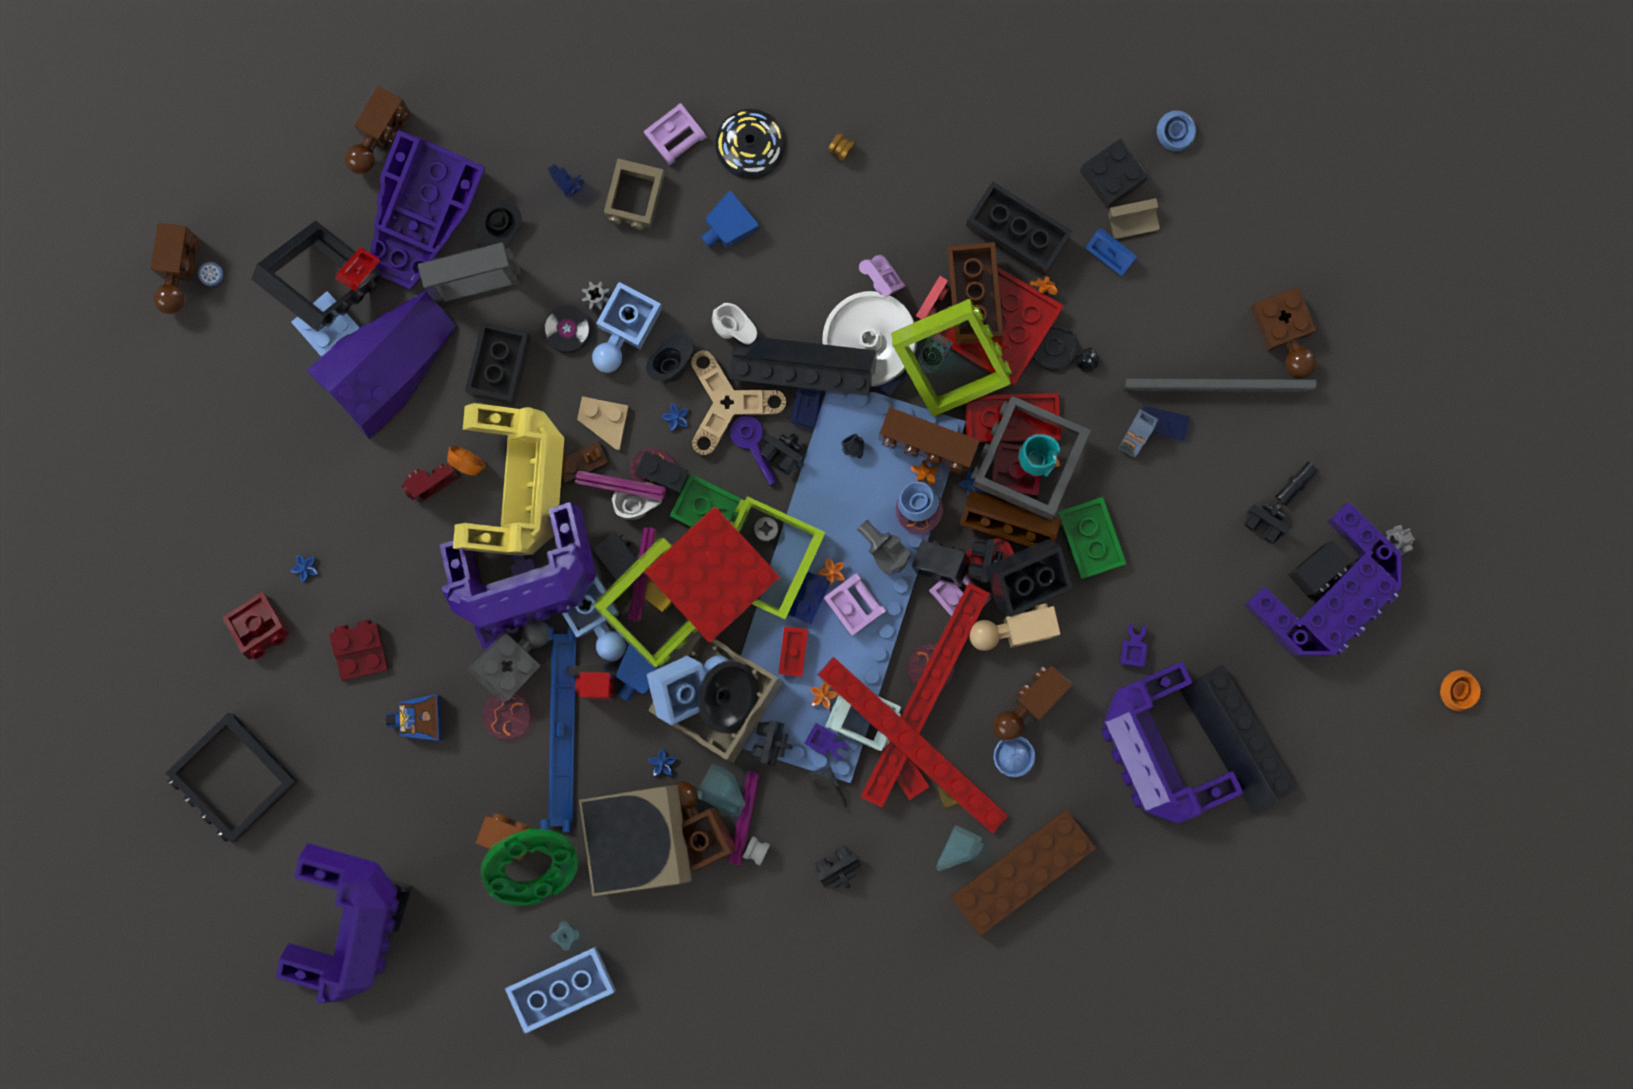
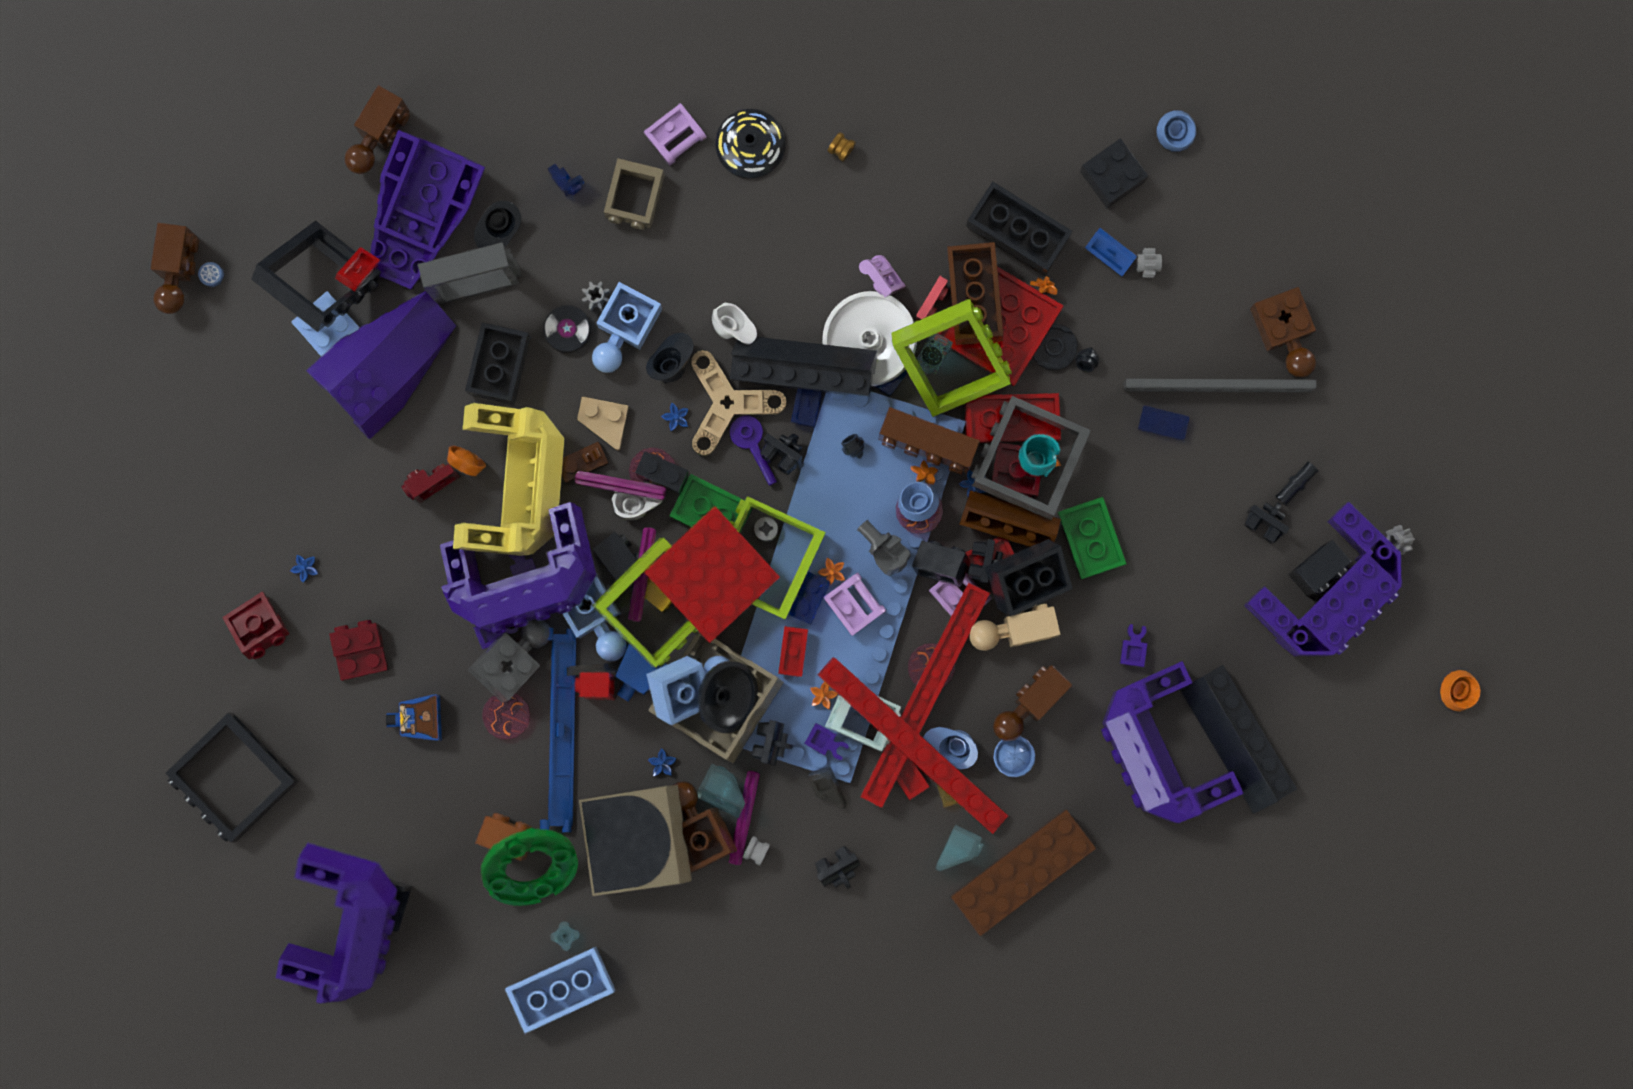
(729, 222): blue torso -> none
(954, 746): none -> medium blue piece
(1134, 219): dark tan panel -> none
(1138, 433): sand blue leg -> none
(1149, 262): none -> light grey gear

